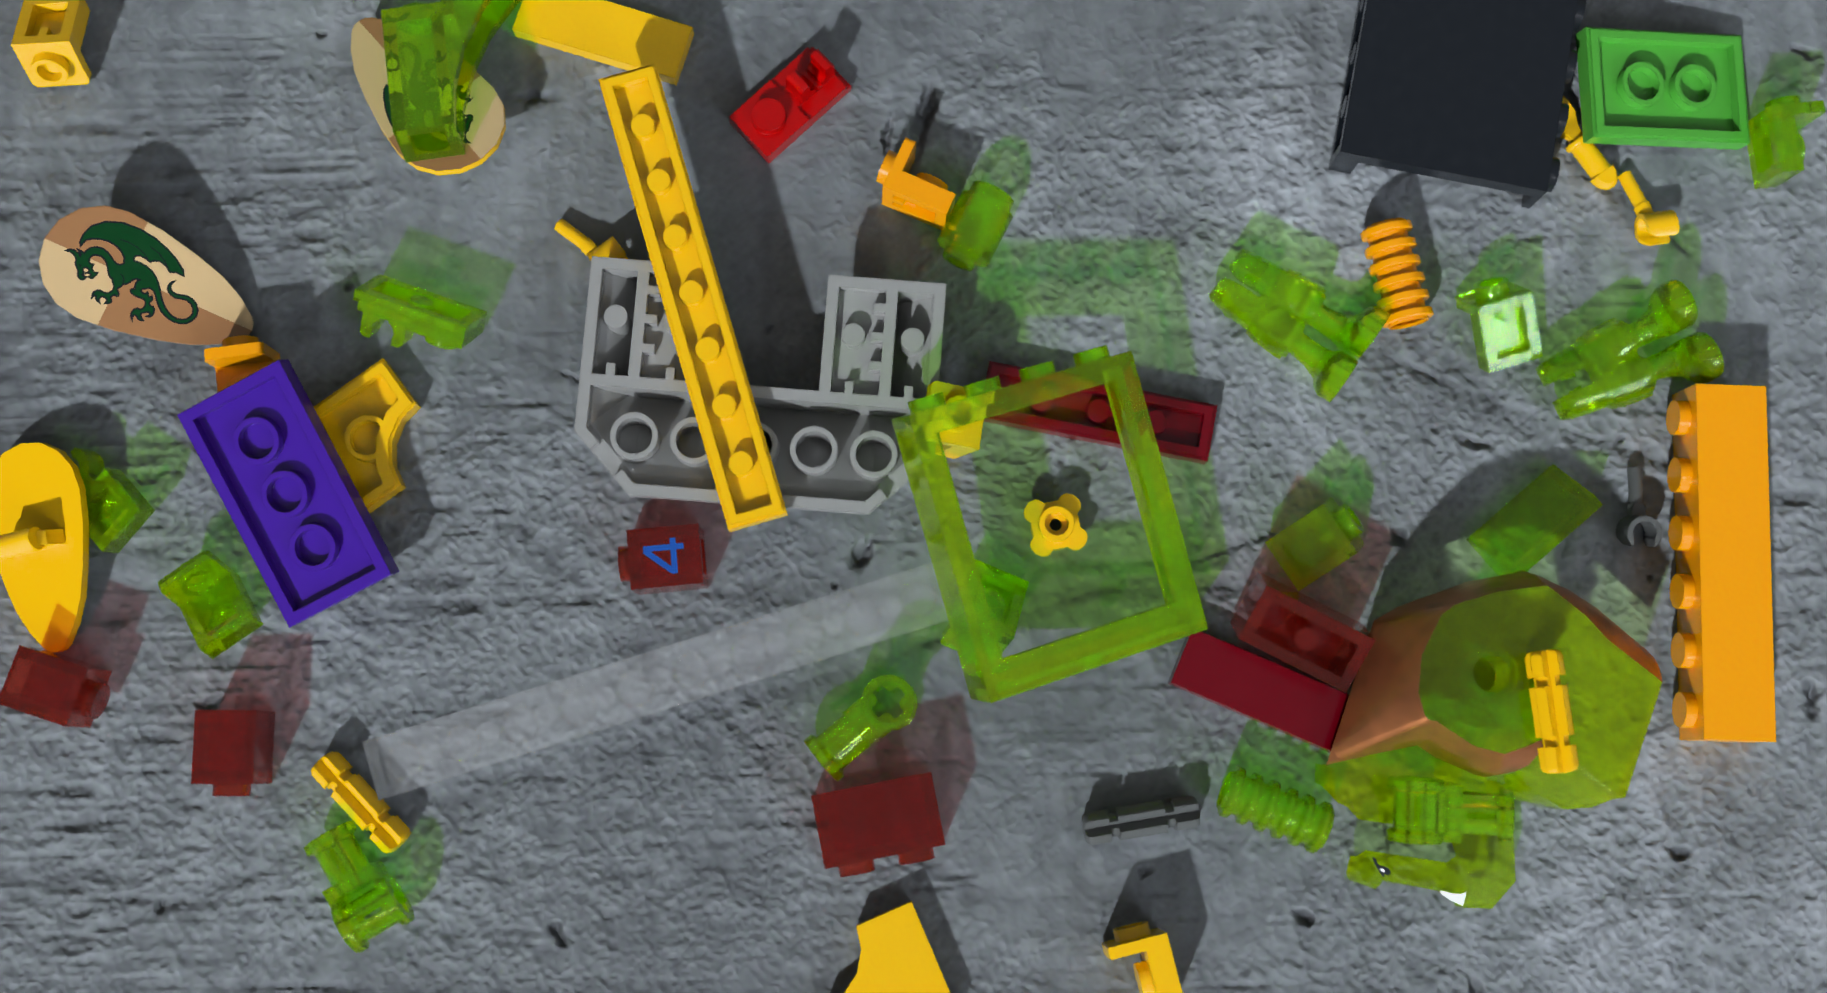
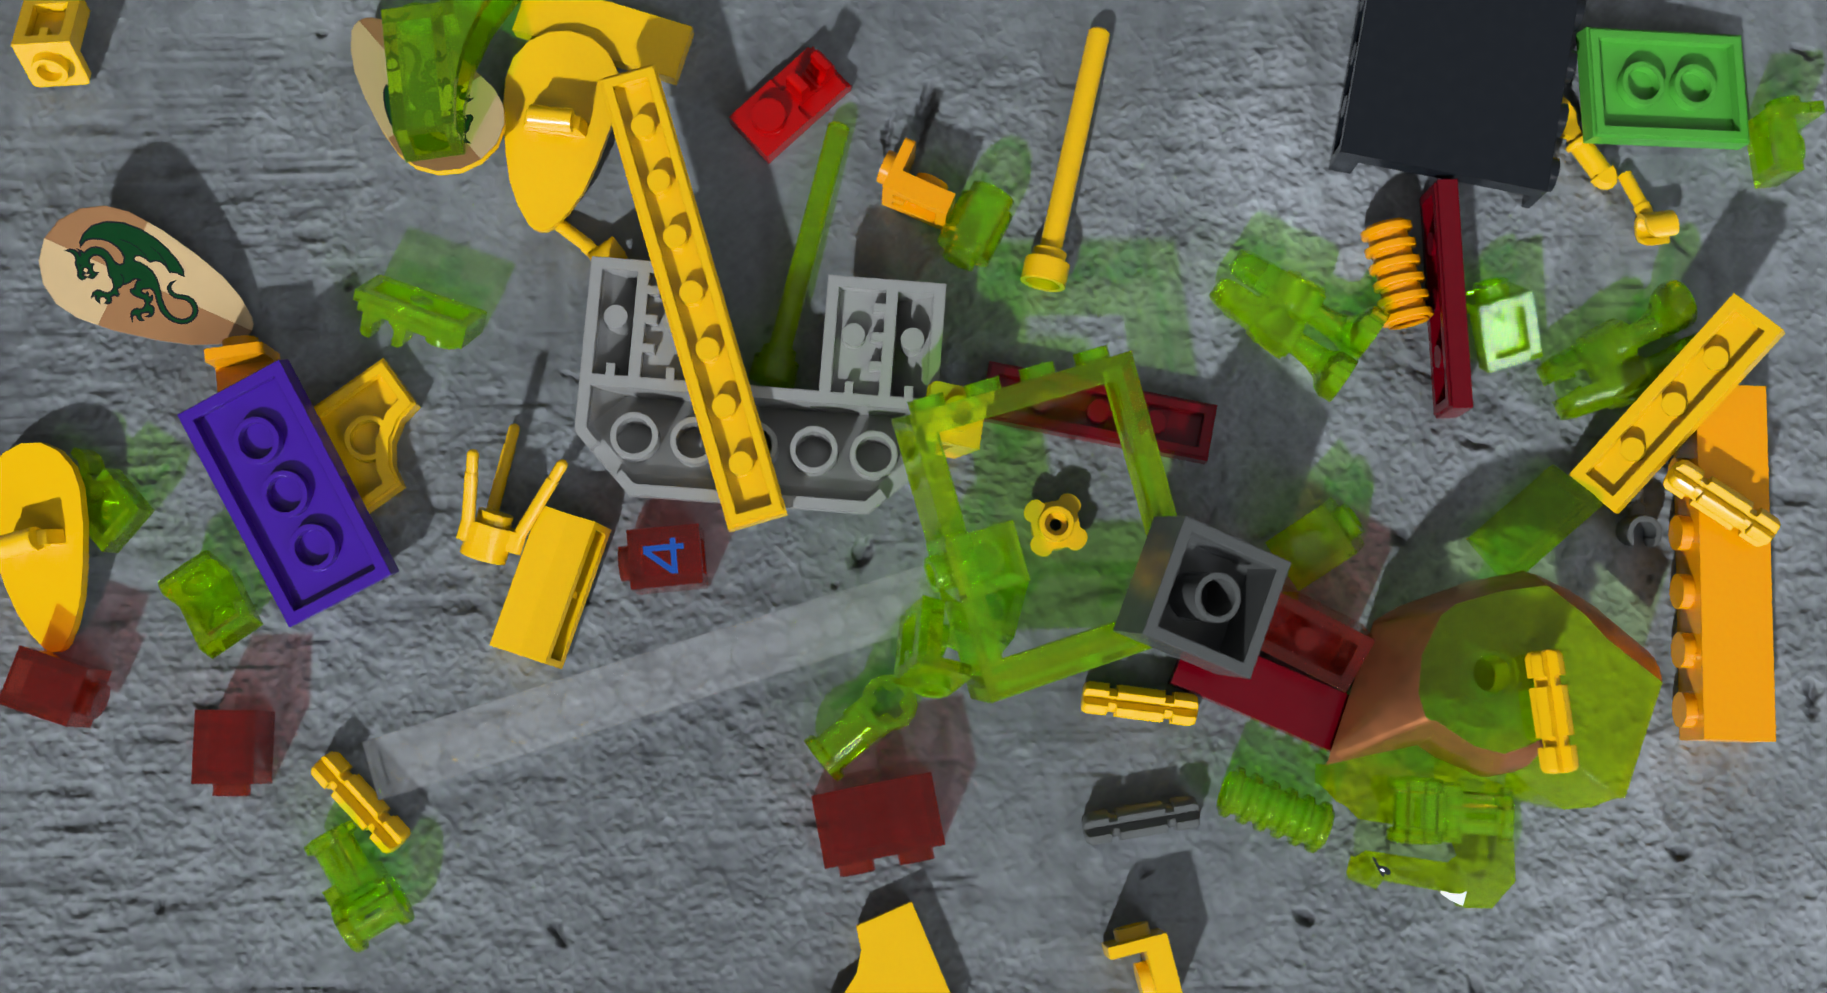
(490, 533): none -> yellow plant
(550, 587): none -> yellow piece
(555, 123): none -> yellow shield
(776, 362): none -> clear neon green piece
(920, 652): none -> clear neon green bracket
(975, 562): none -> clear neon green bracket
(1047, 265): none -> yellow piece
(1139, 703): none -> yellow axle
(1202, 596): none -> dark grey brick
(1447, 297): none -> dark red tile
(1677, 403): none -> yellow plate
(1721, 503): none -> yellow axle

